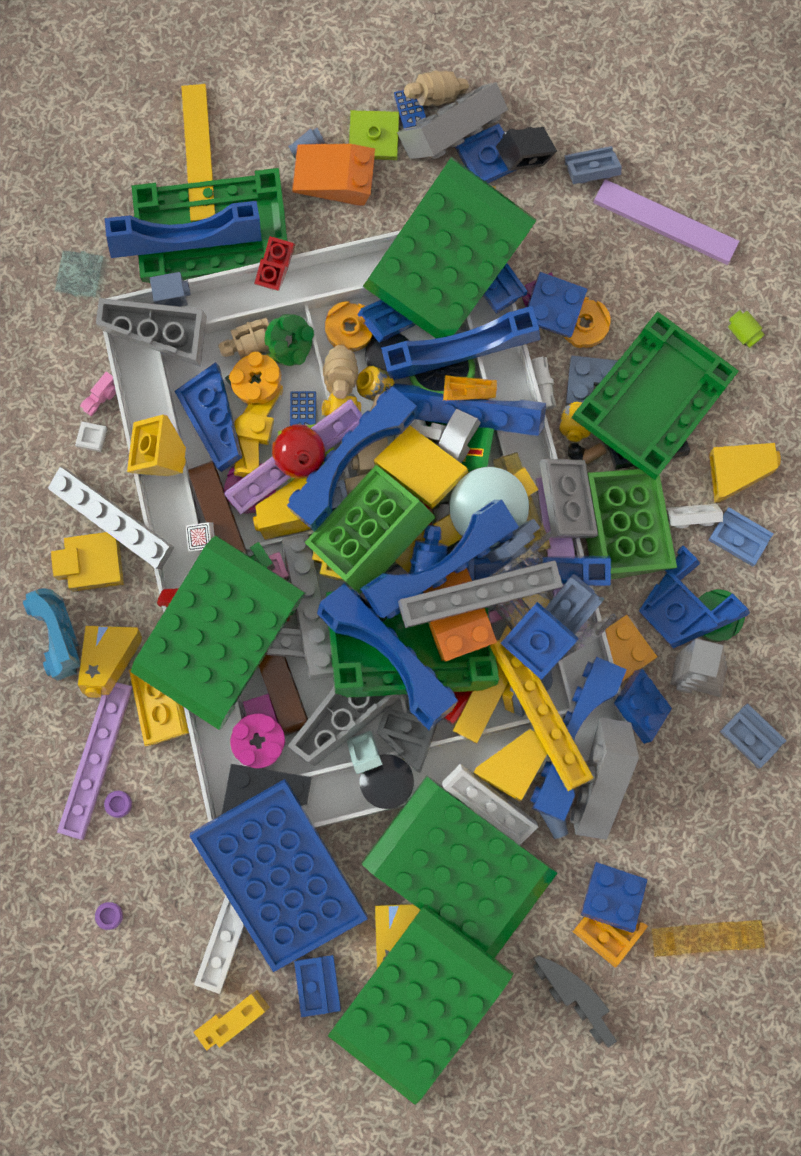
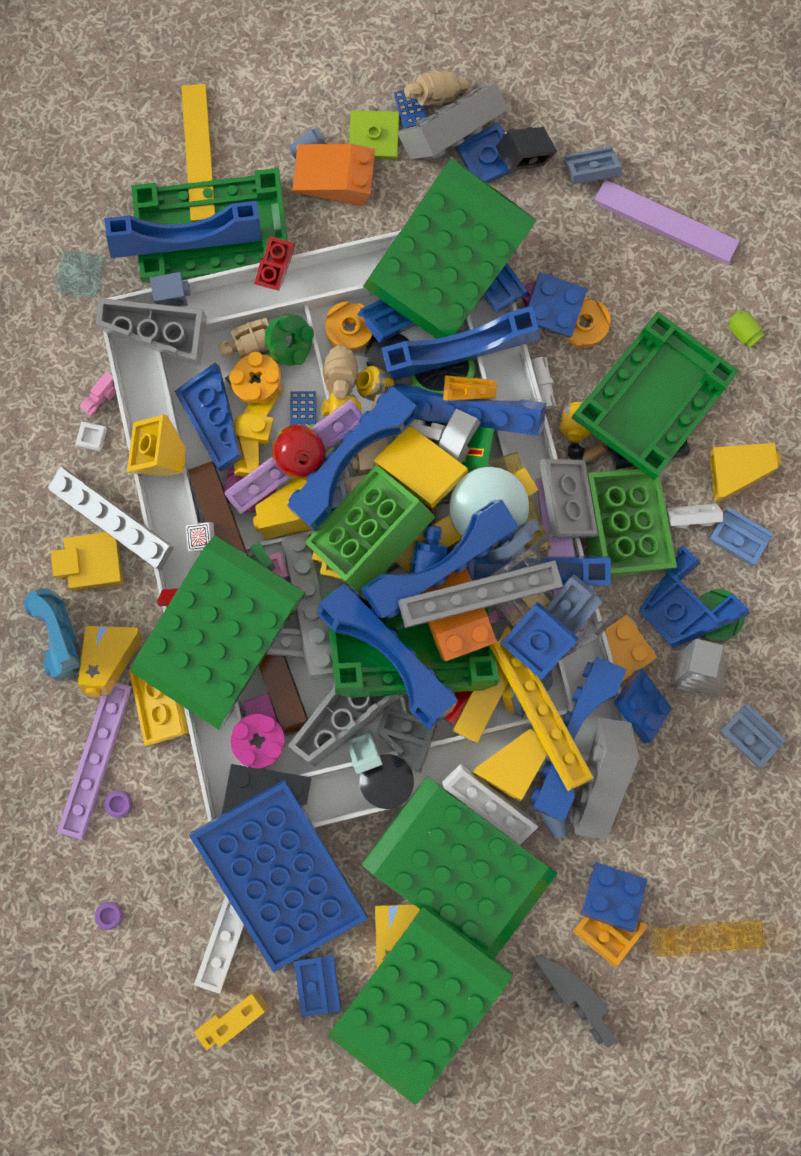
(583, 375): sand blue plate -> none

